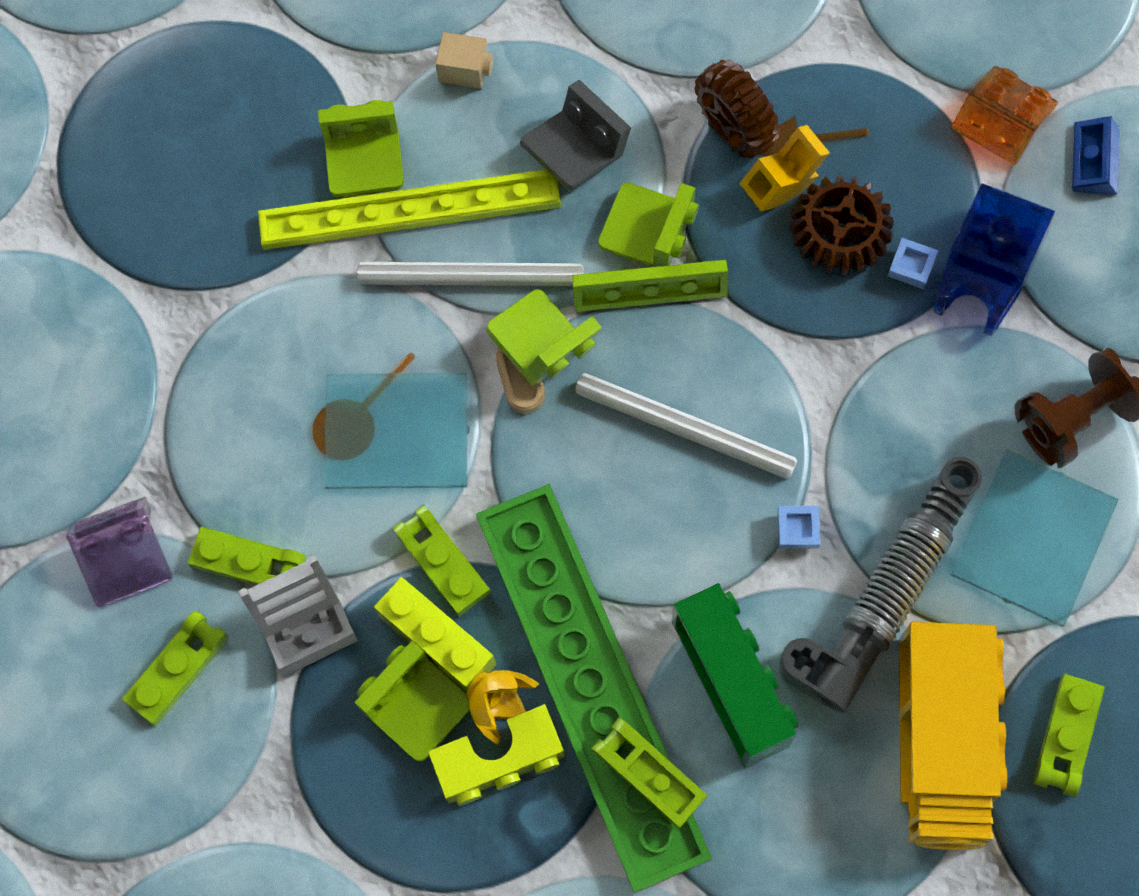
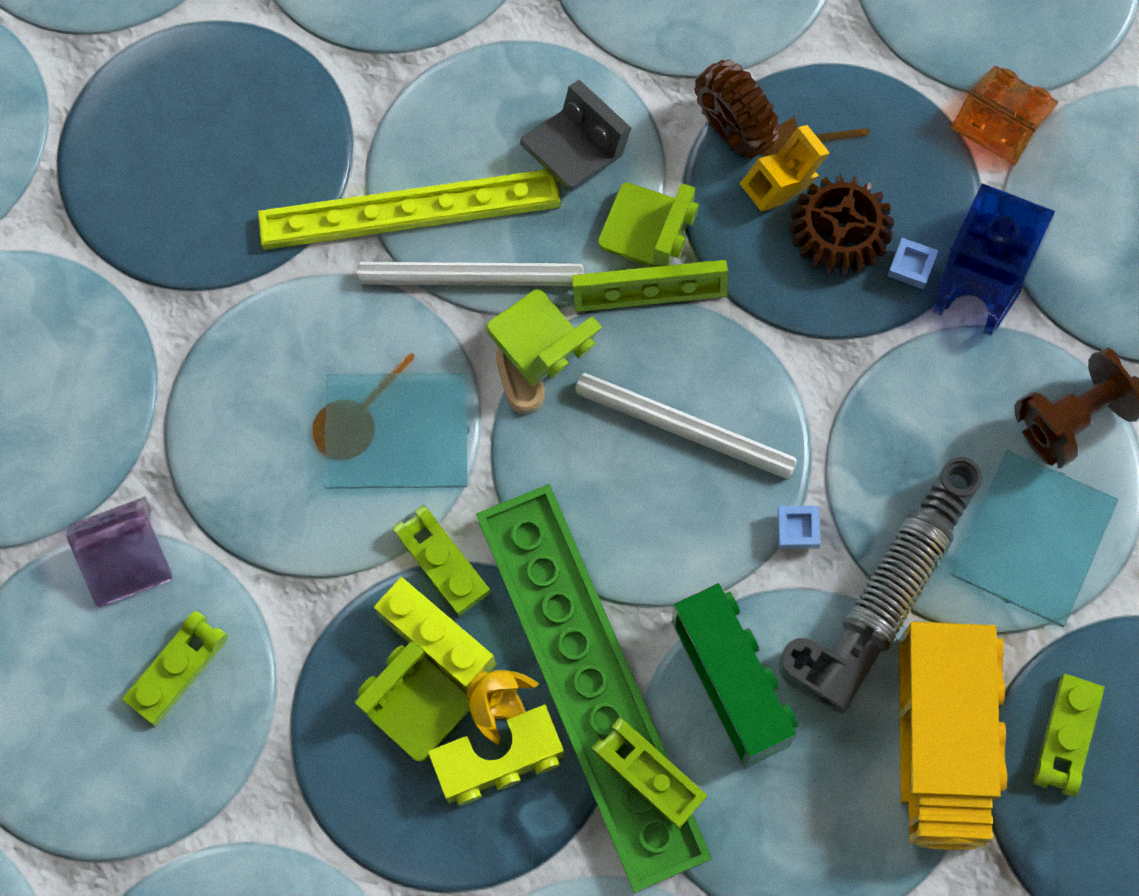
(239, 557): lime plate -> none
(299, 616): light grey plate -> none
(362, 148): lime bracket -> none
(463, 60): tan brick -> none
(1096, 156): blue slope -> none

